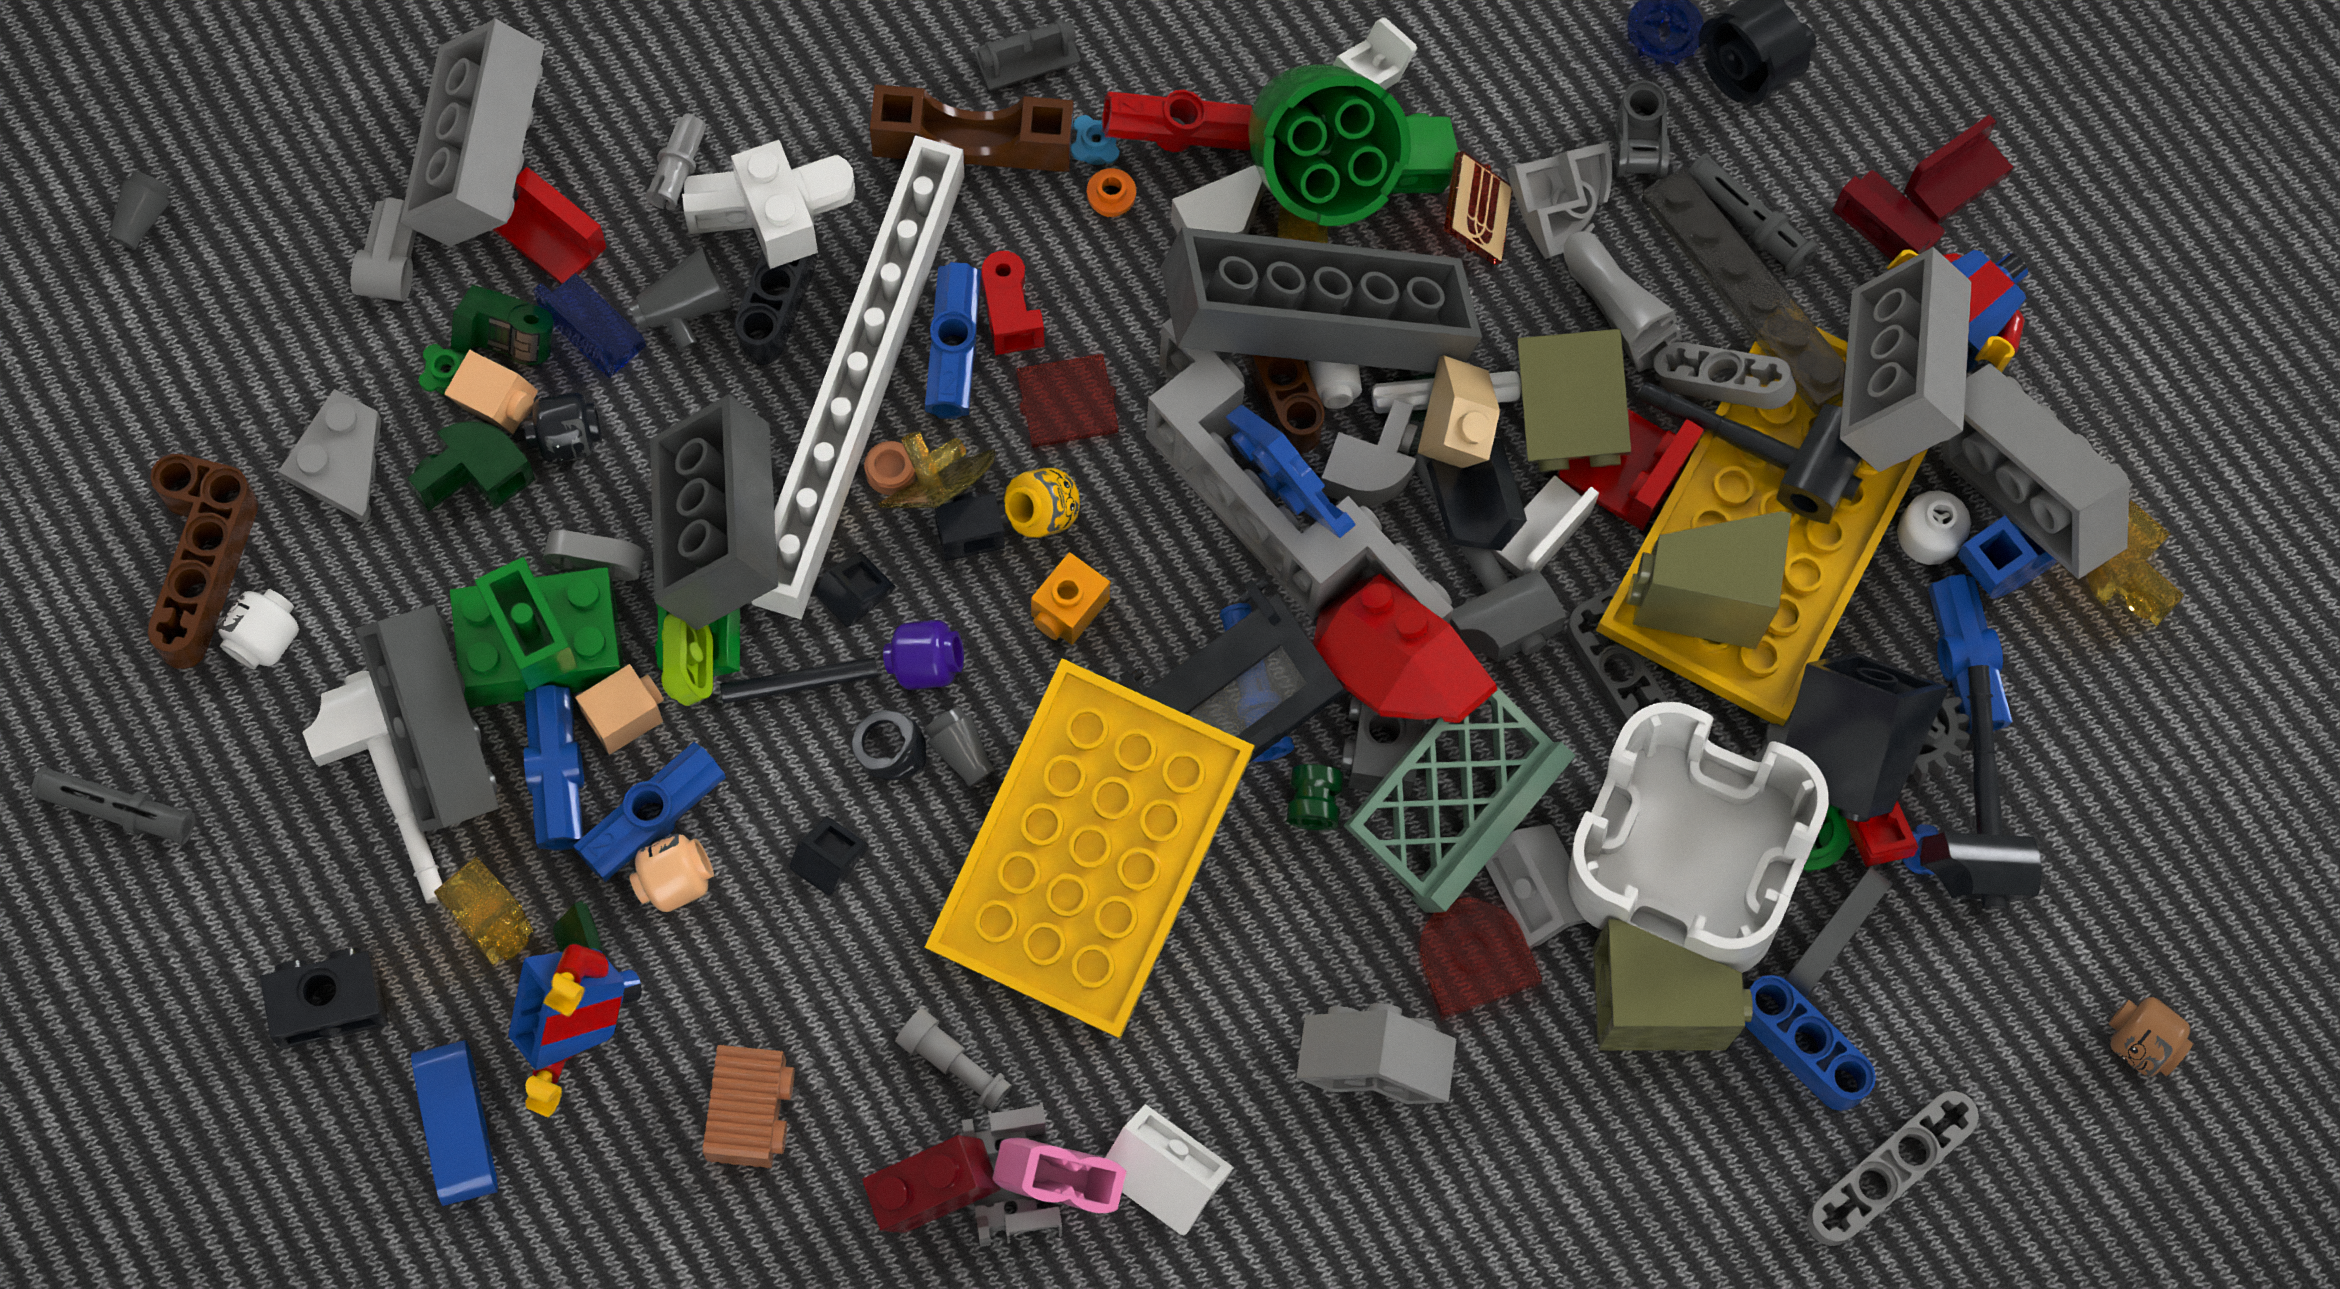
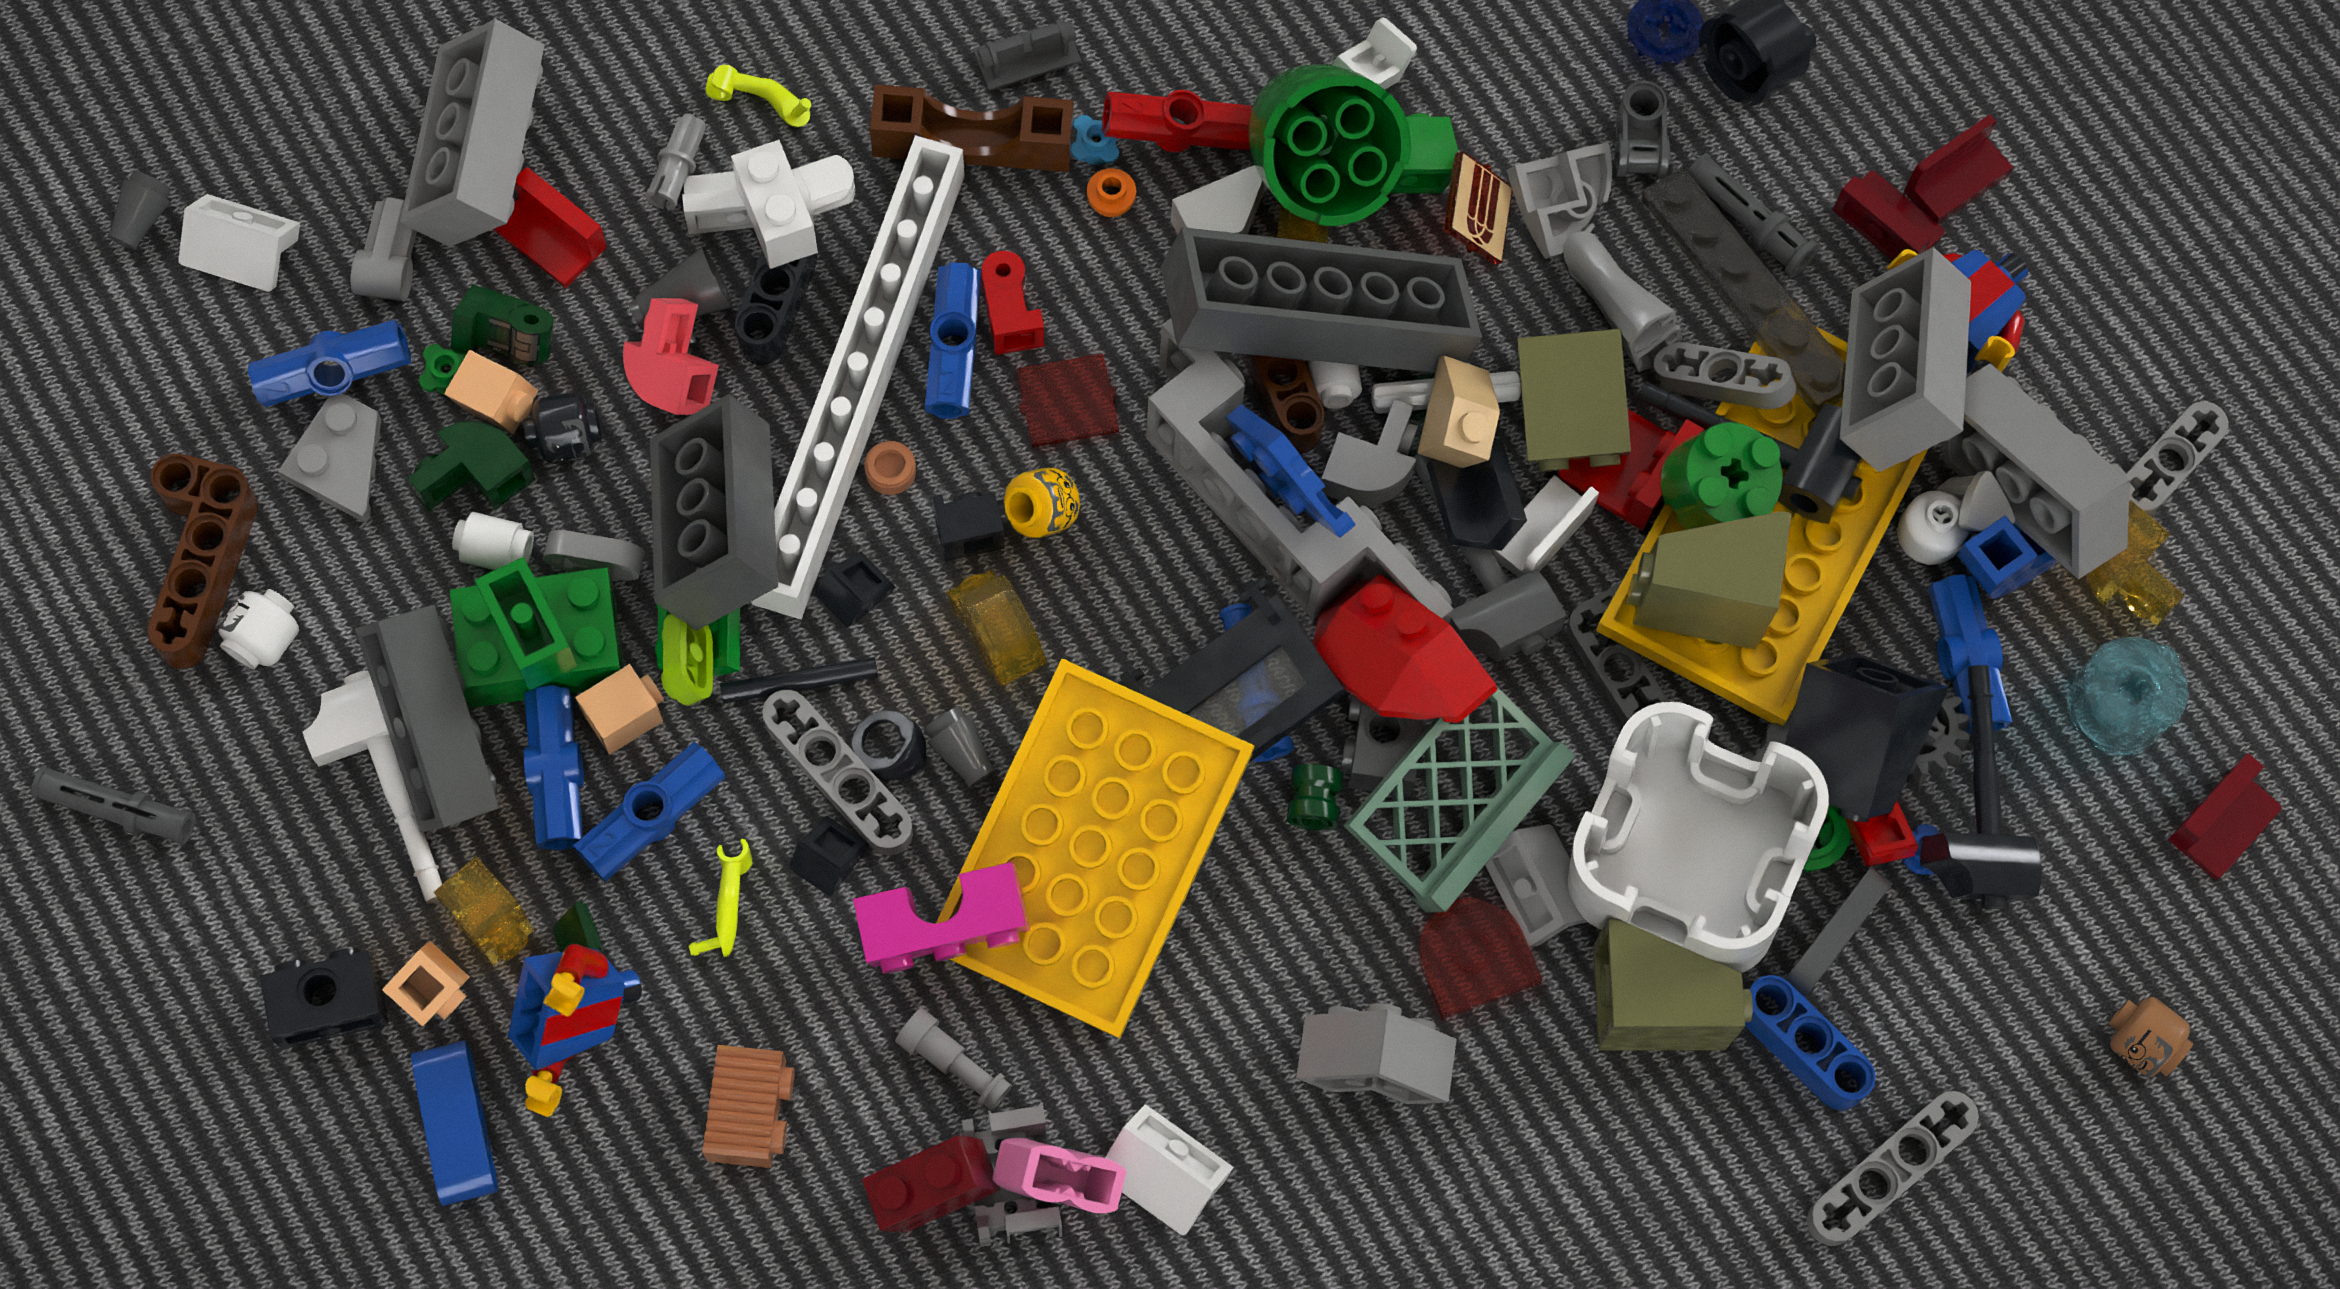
(235, 241): none -> white panel
(357, 355): none -> blue piece
(428, 985): none -> light nougat brick
(491, 541): none -> white brick
(591, 324): clear blue panel -> none
(660, 365): none -> coral brick
(671, 872): light nougat head -> none
(726, 79): none -> neon yellow piece
(727, 902): none -> neon yellow piece
(832, 776): none -> light grey beam
(924, 654): dark purple head -> none
(936, 477): clear yellow shield -> none
(989, 912): none -> dark pink arch
(998, 625): none -> clear yellow brick
(1069, 599): light orange brick -> none
(1722, 476): none -> green brick
(1981, 500): none -> white tile
(2128, 695): none -> clear light blue brick
(2176, 440): none -> light grey beam
(2227, 820): none -> dark red panel

